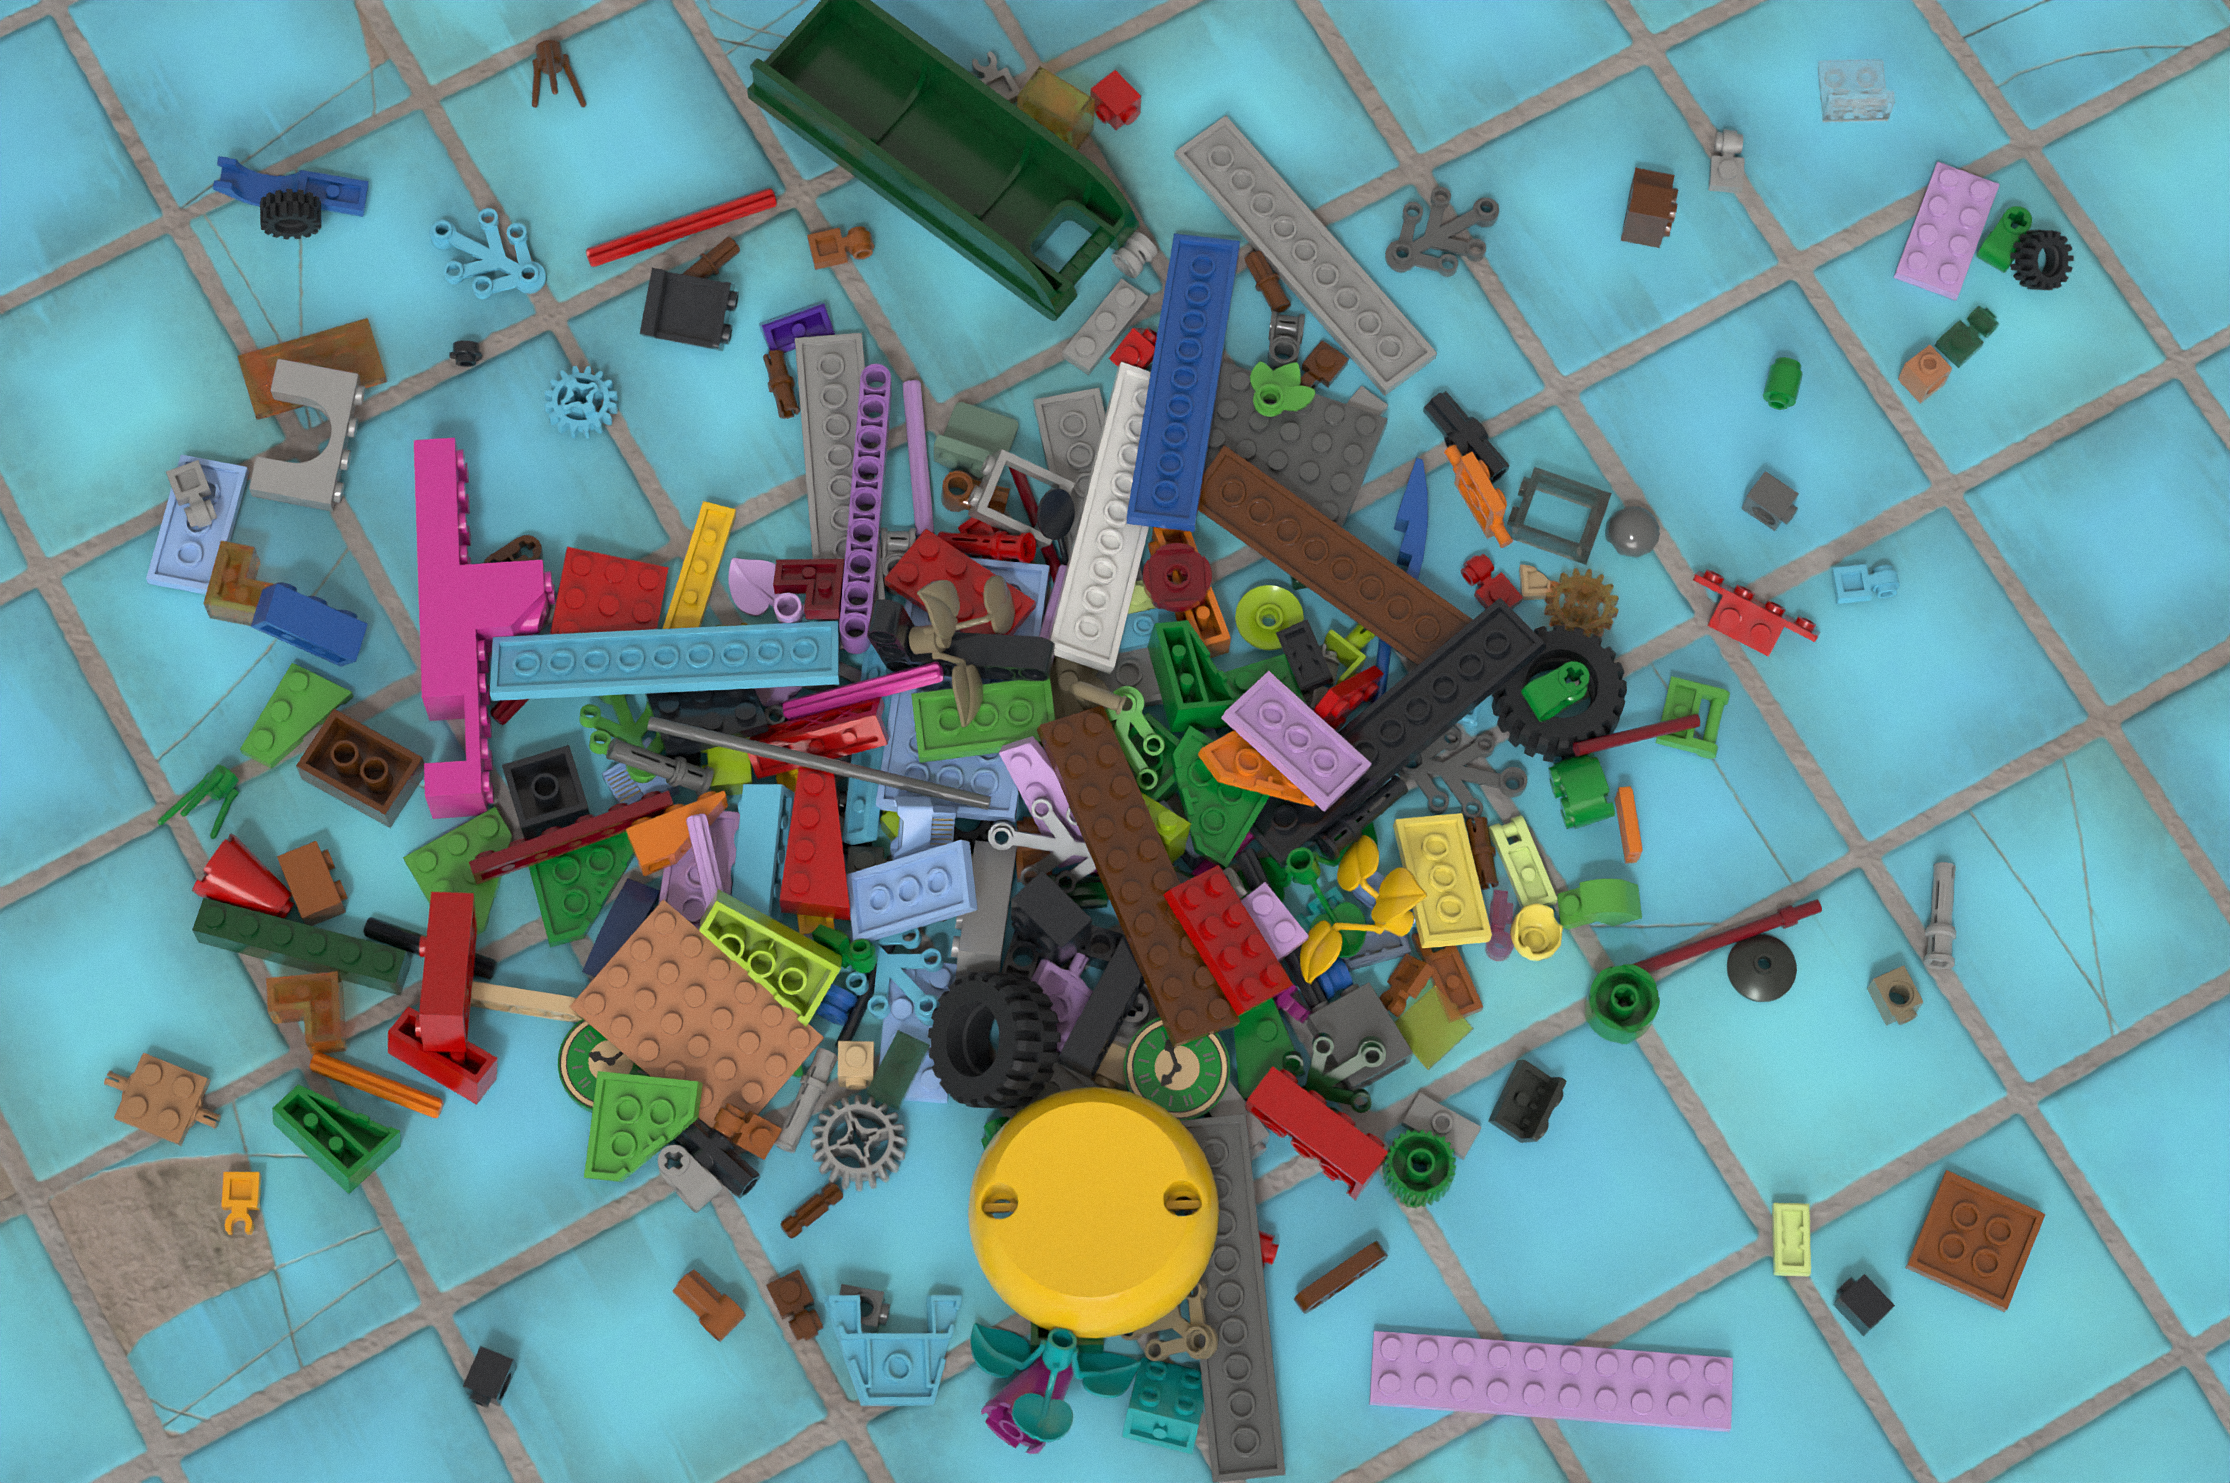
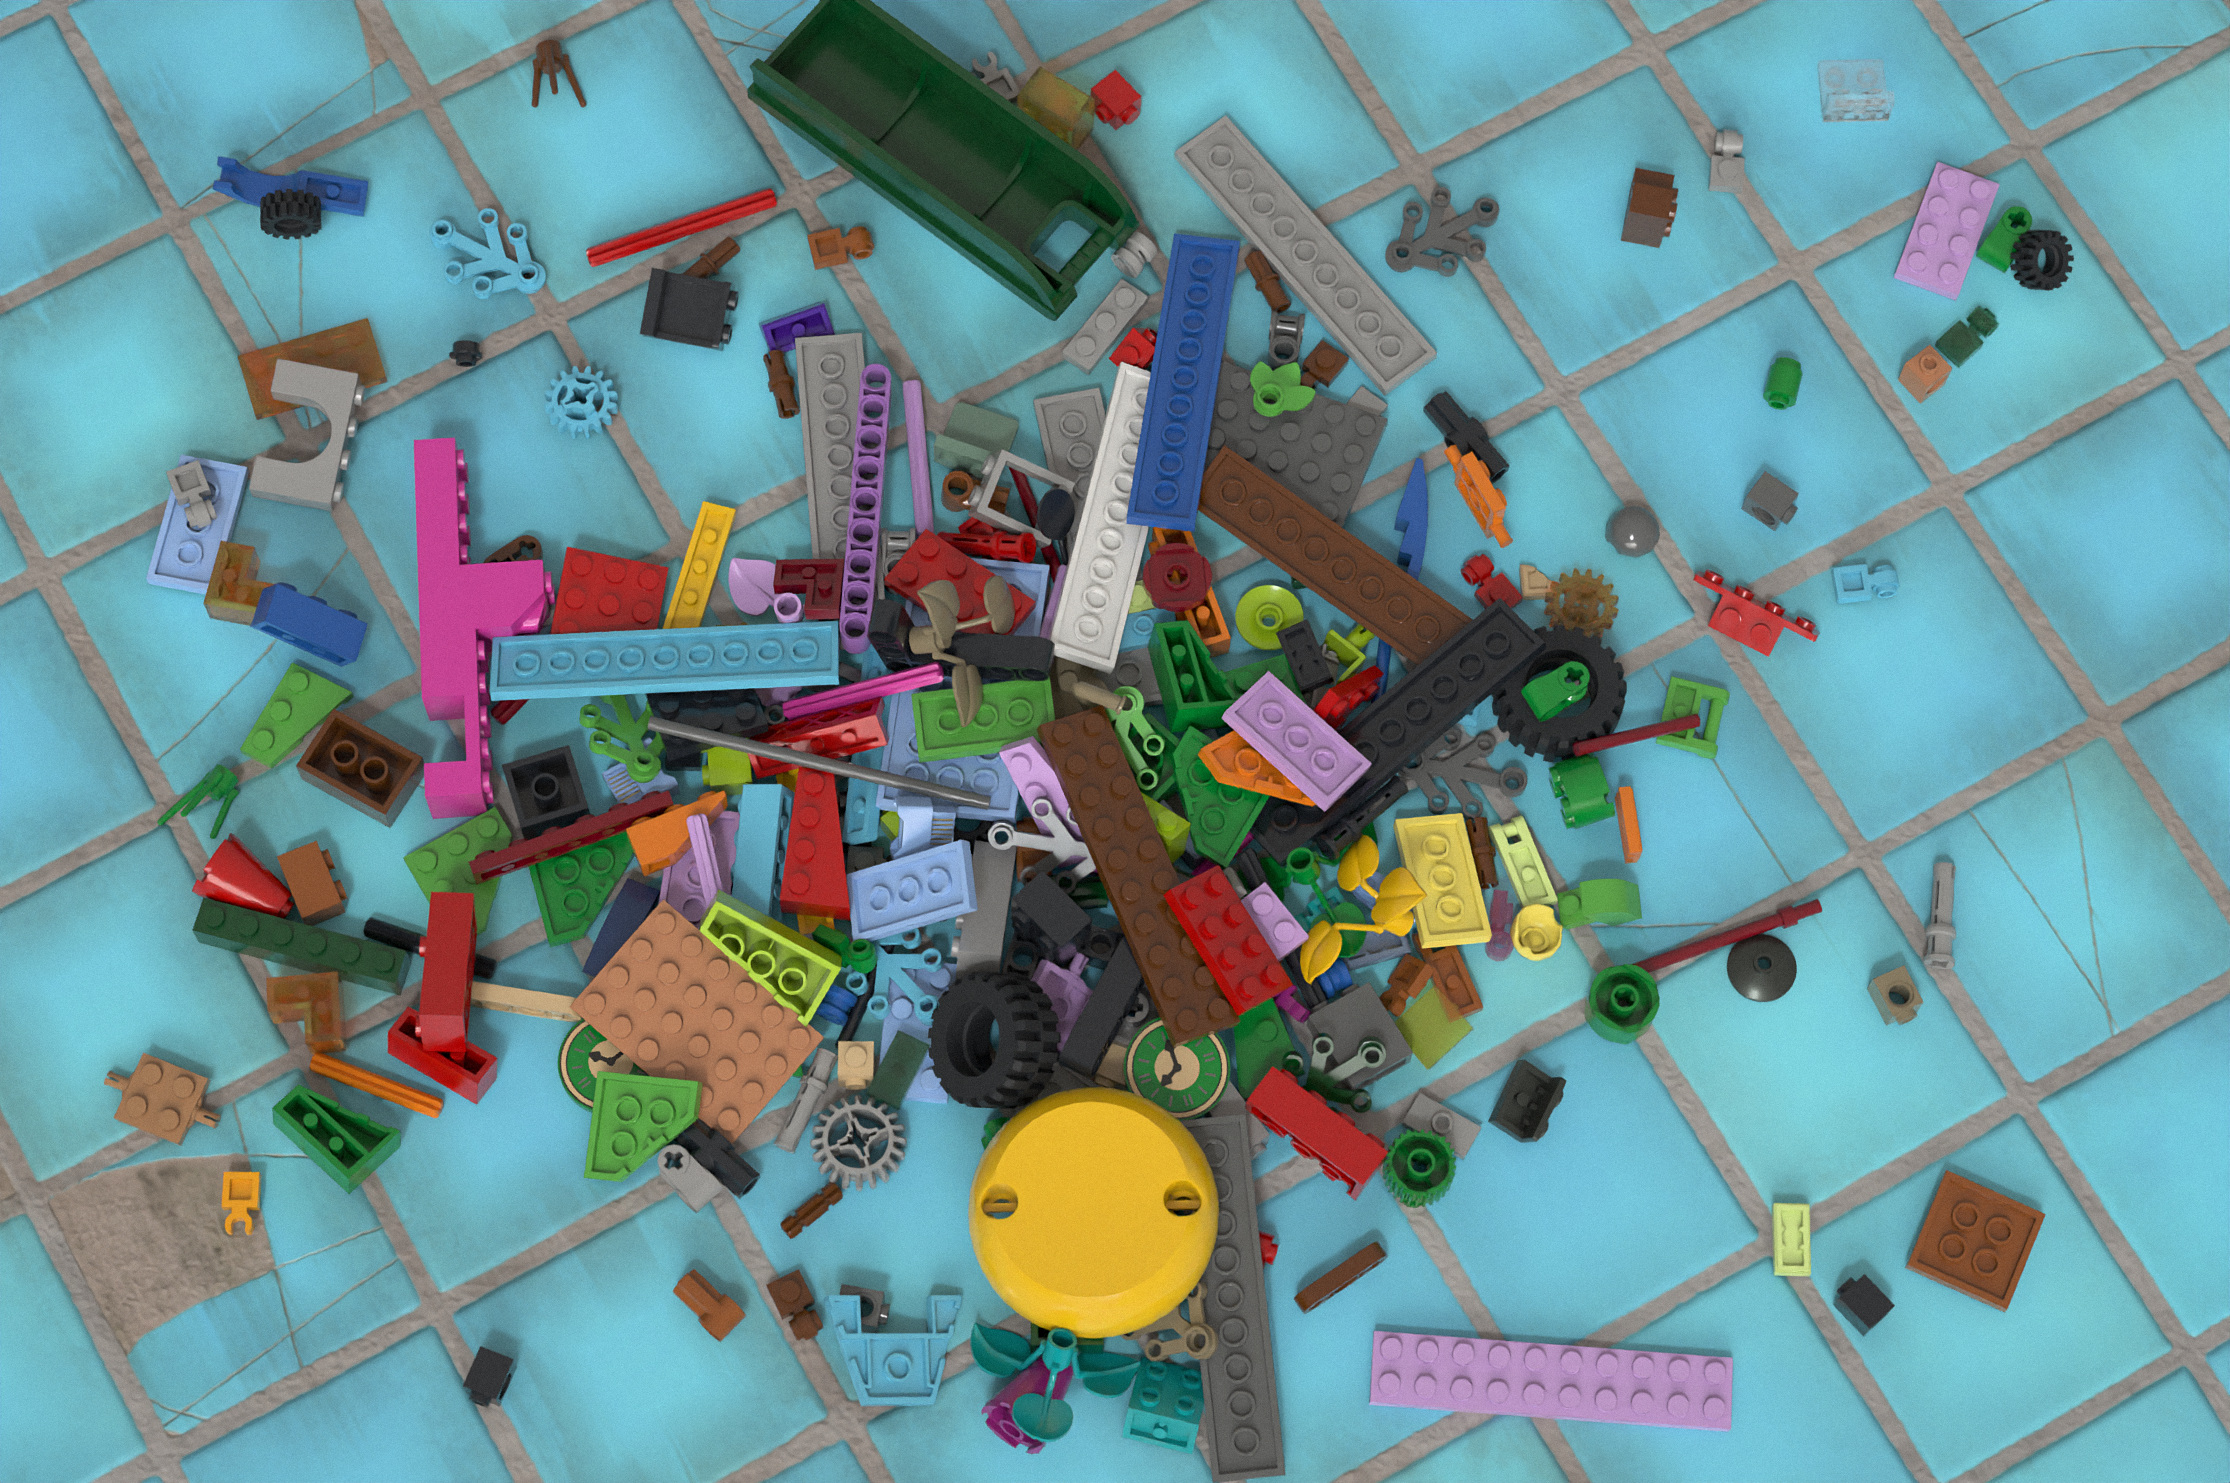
(675, 770): dark grey pin -> none
(752, 1132): dark orange plate -> none
(1568, 490): clear smoke window -> none

